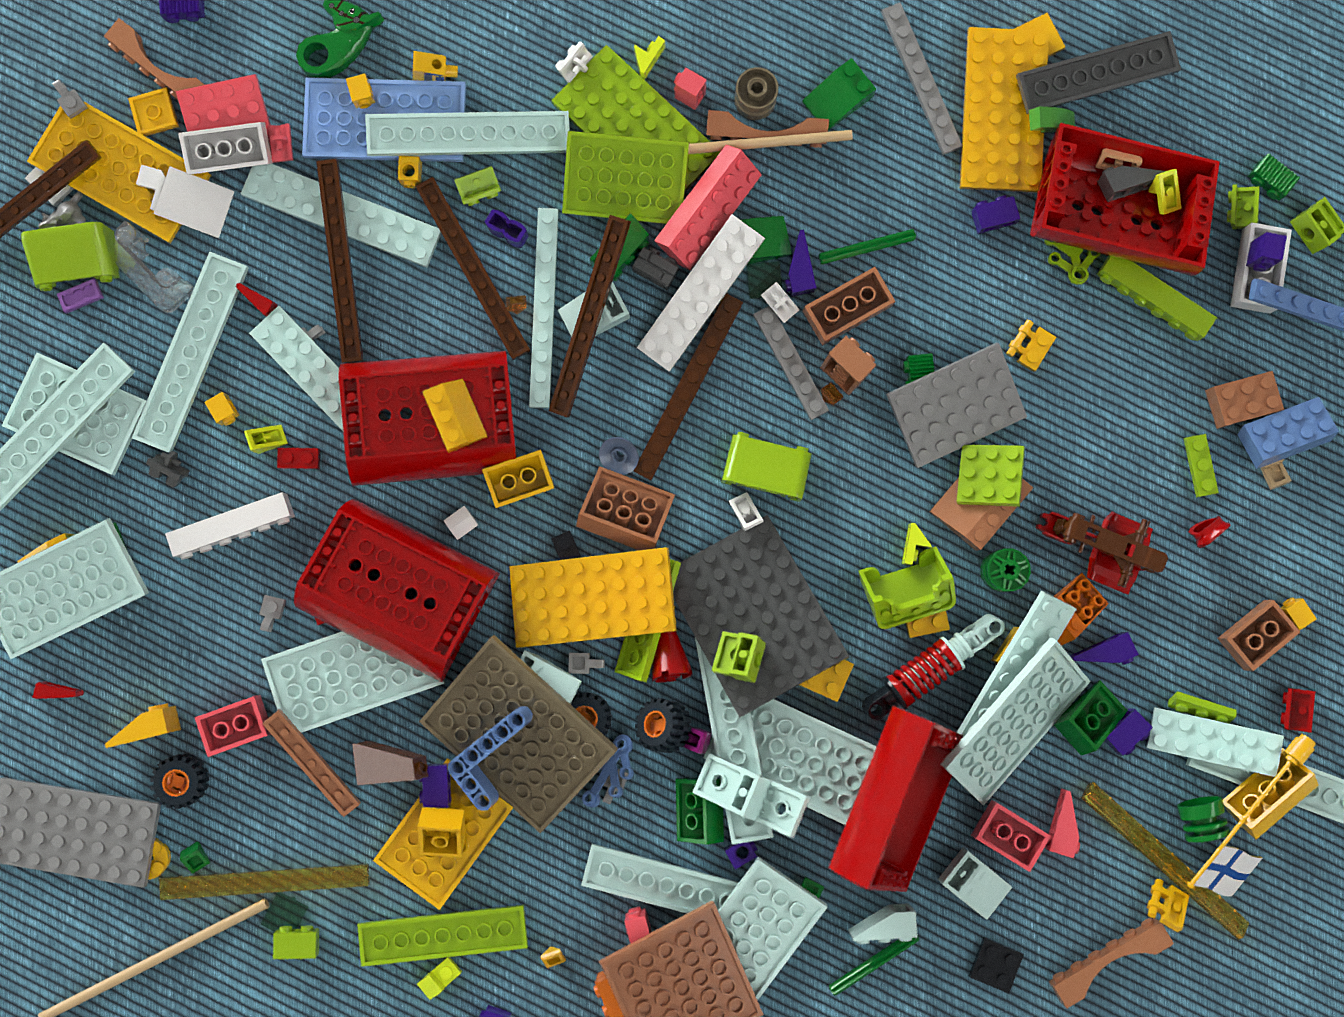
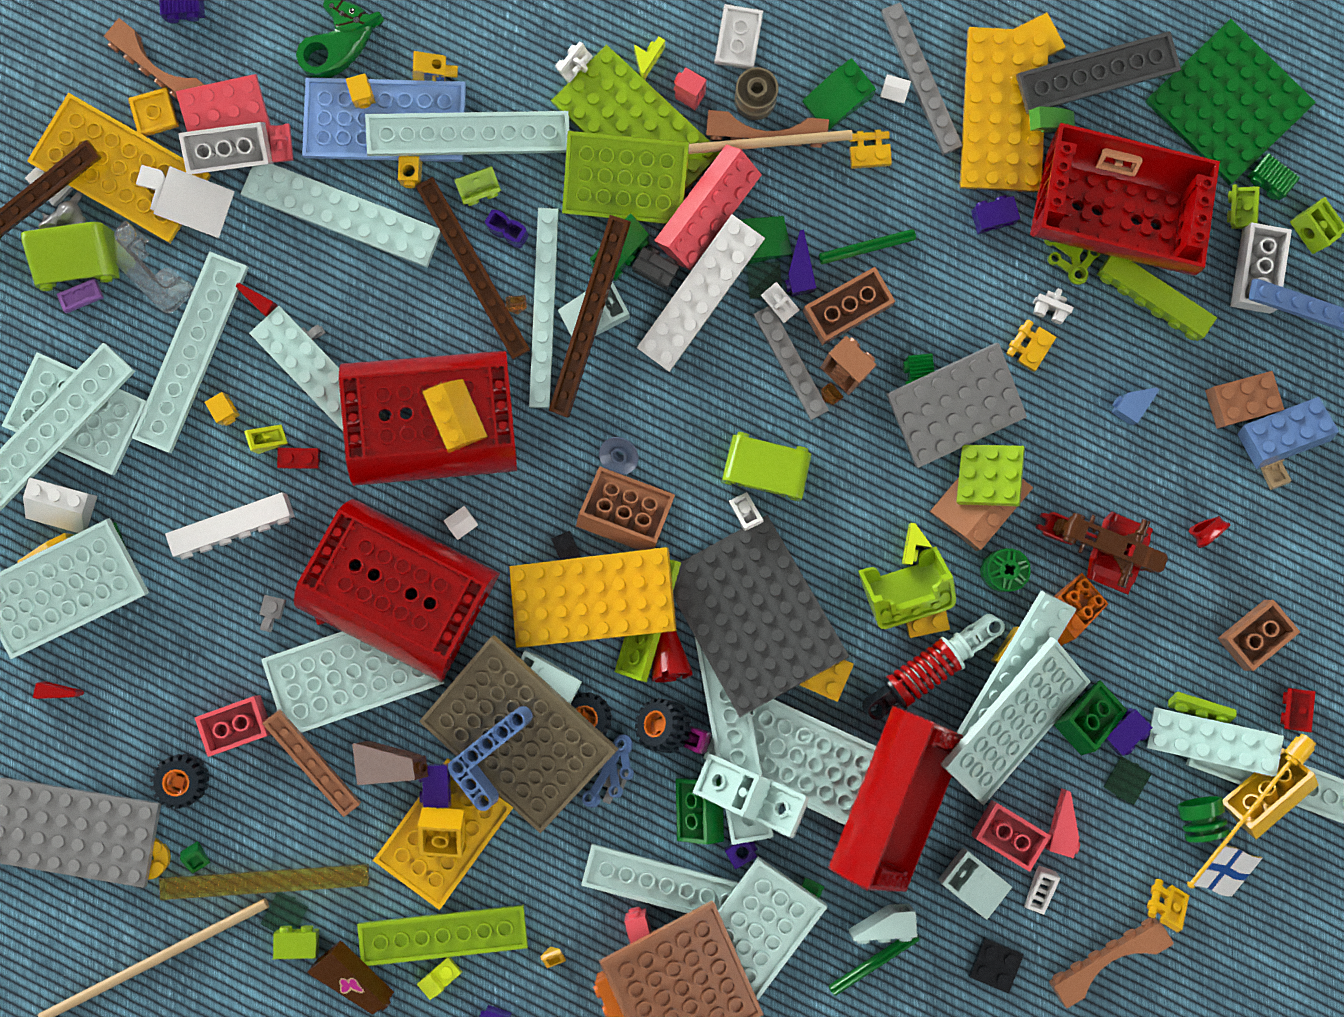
(58, 505): none -> white slope
(70, 101): light grey plate -> none
(158, 721): yellow slope -> none
(167, 465): dark grey hips -> none
(339, 260): reddish brown plate -> none
(351, 978): none -> reddish brown slope
(518, 478): yellow slope -> none
(581, 663): light grey plate -> none
(688, 387): reddish brown plate -> none
(738, 37): none -> white tile
(739, 656): lime brick -> none
(872, 155): none -> yellow plate
(895, 89): none -> white piece
(1035, 887): none -> white slope
(1052, 302): none -> white hips
(1111, 650): dark purple slope -> none
(1125, 181): dark grey slope -> none
(1127, 780): none -> clear green piece
(1133, 405): none -> medium blue slope
(1164, 859): clear yellow plate -> none
(1167, 191): neon yellow slope -> none
(1201, 465): lime plate -> none
(1230, 101): none -> green plate
(1266, 251): dark purple brick -> none
(1298, 612): yellow brick -> none

